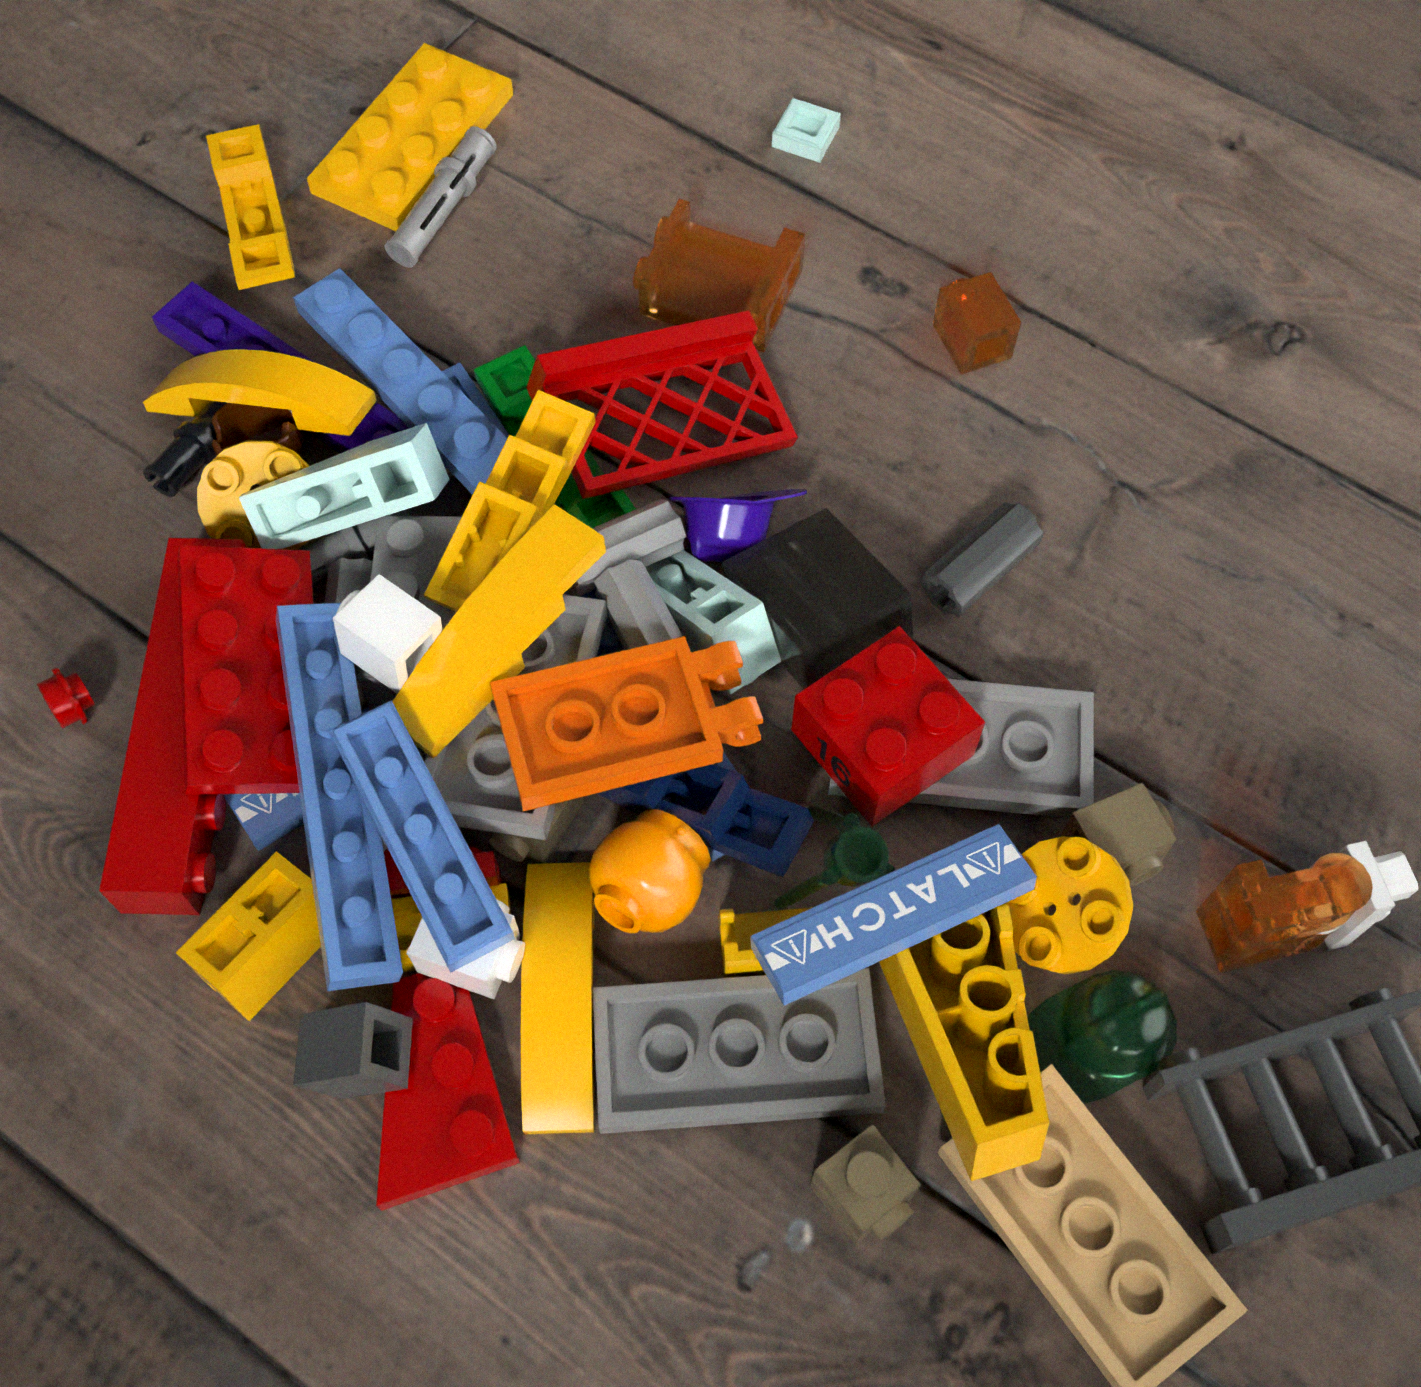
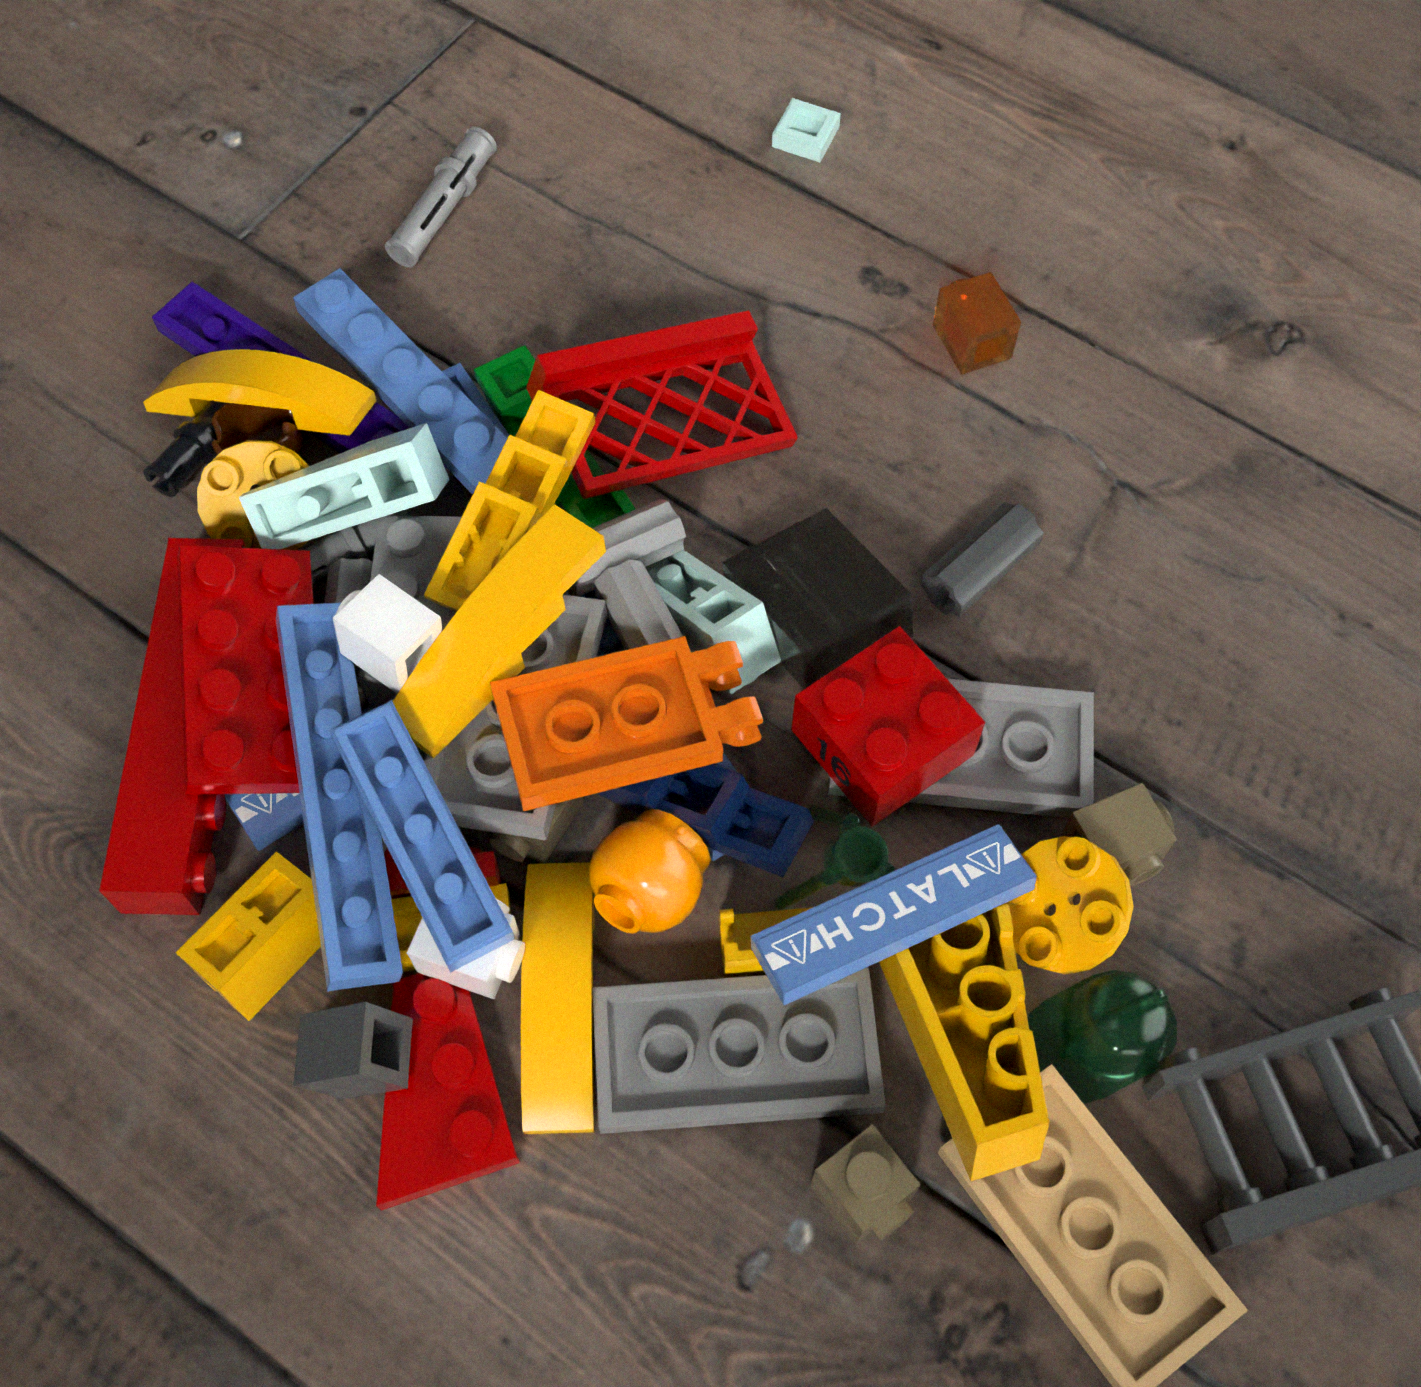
(66, 697): red plate -> none
(251, 207): yellow slope -> none
(405, 132): yellow plate -> none
(712, 274): clear orange panel -> none
(729, 524): dark purple piece -> none
(1289, 914): clear orange hips -> none

